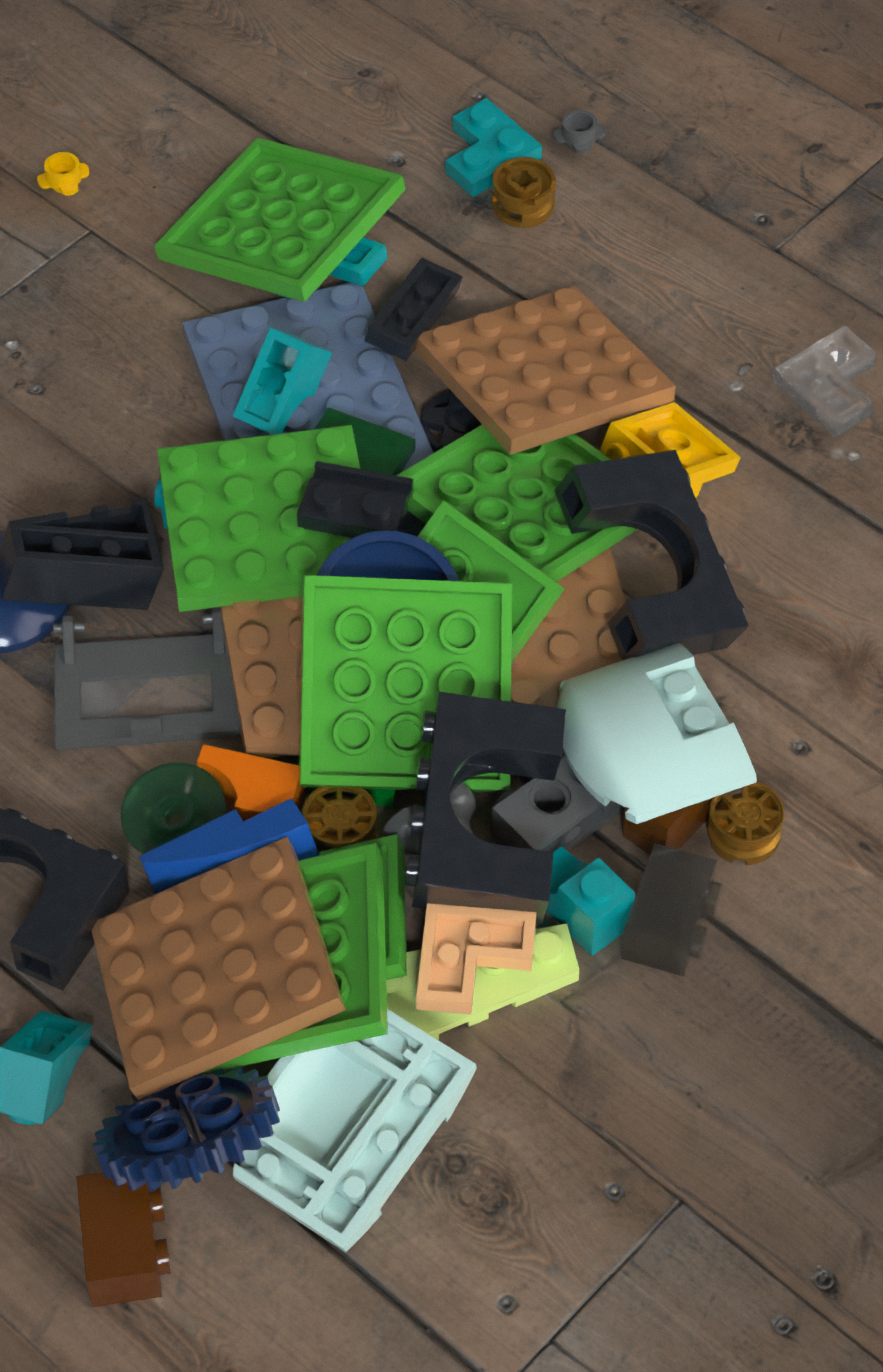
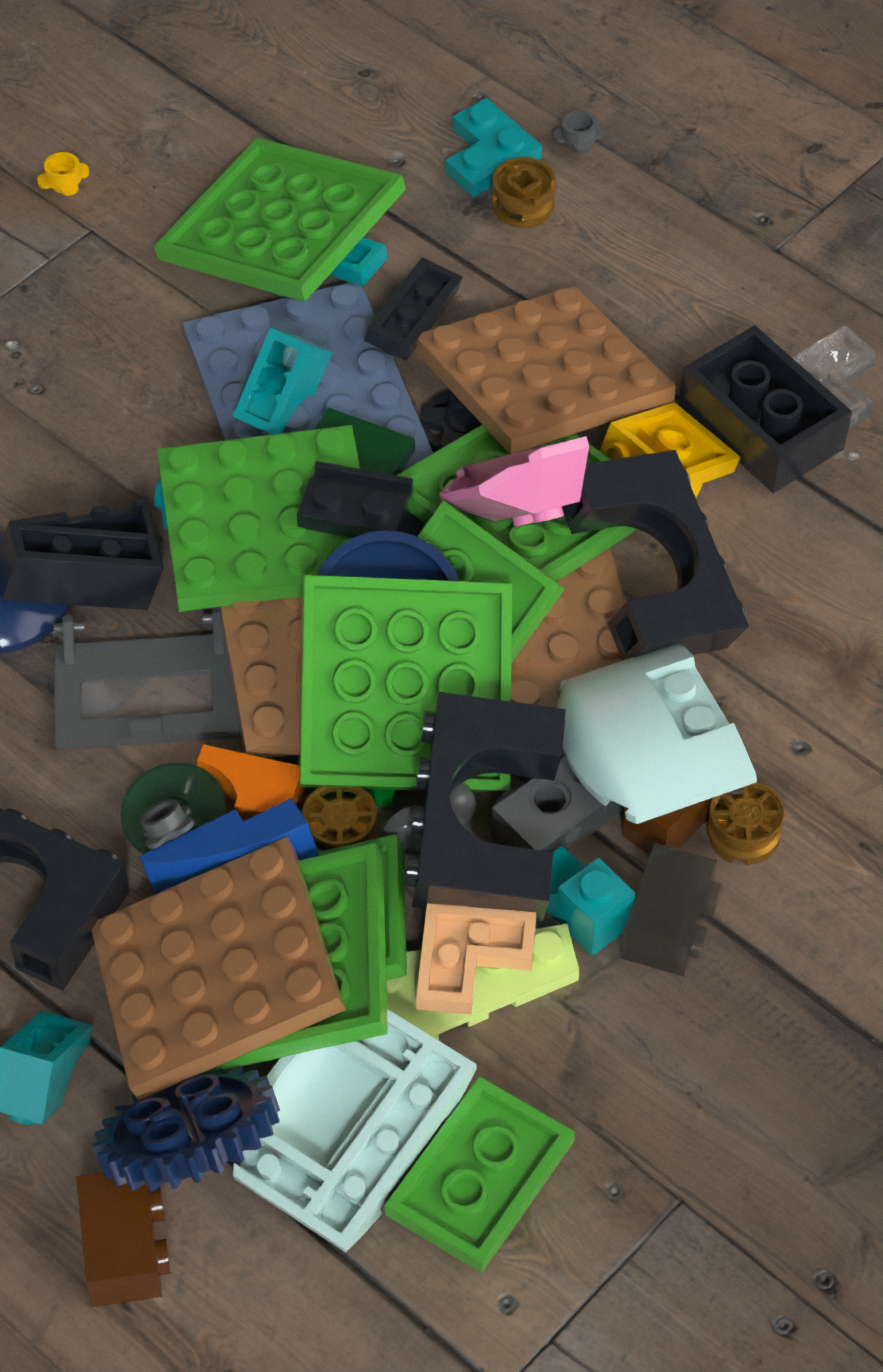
(165, 823): none -> dark grey plate
(479, 1174): none -> bright green plate
(521, 485): none -> bright pink wedge
(765, 408): none -> black brick

